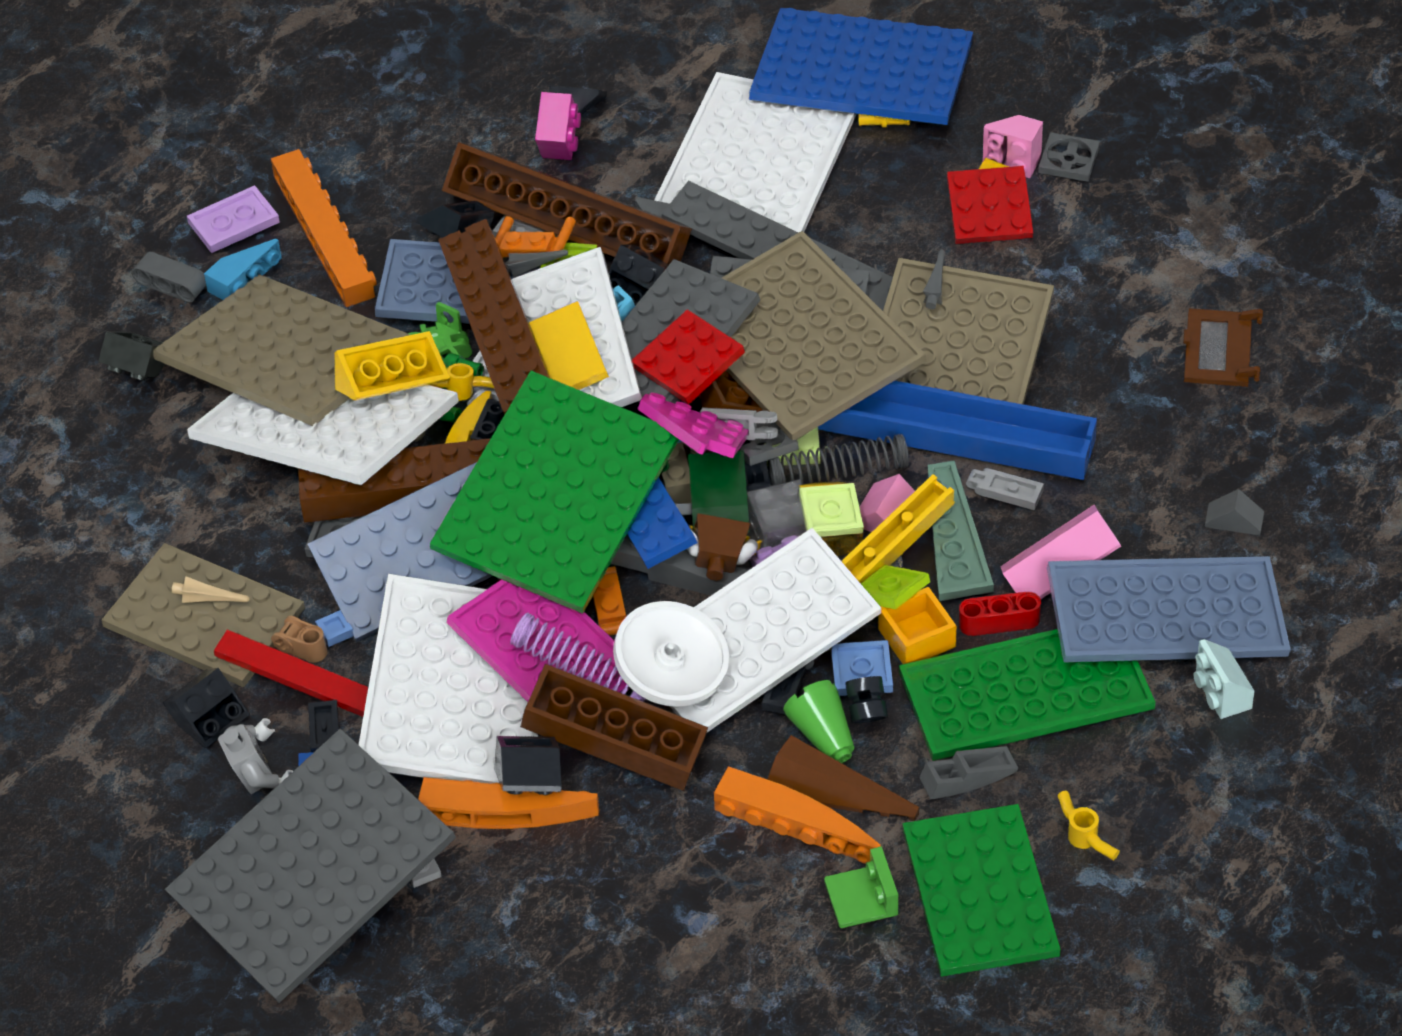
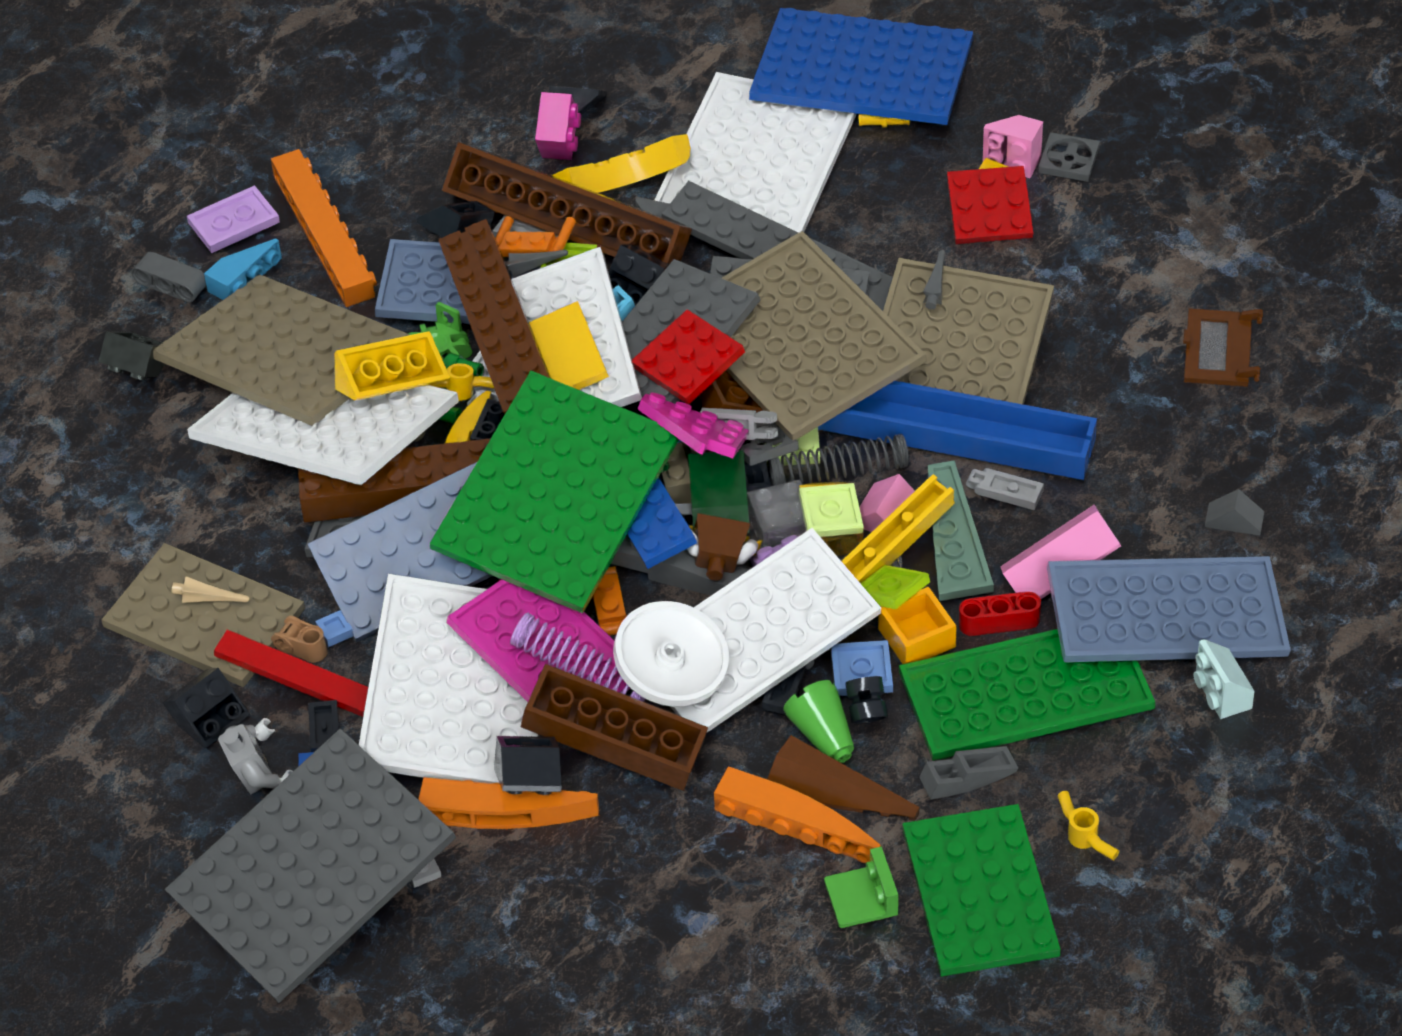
(630, 167): none -> yellow brick

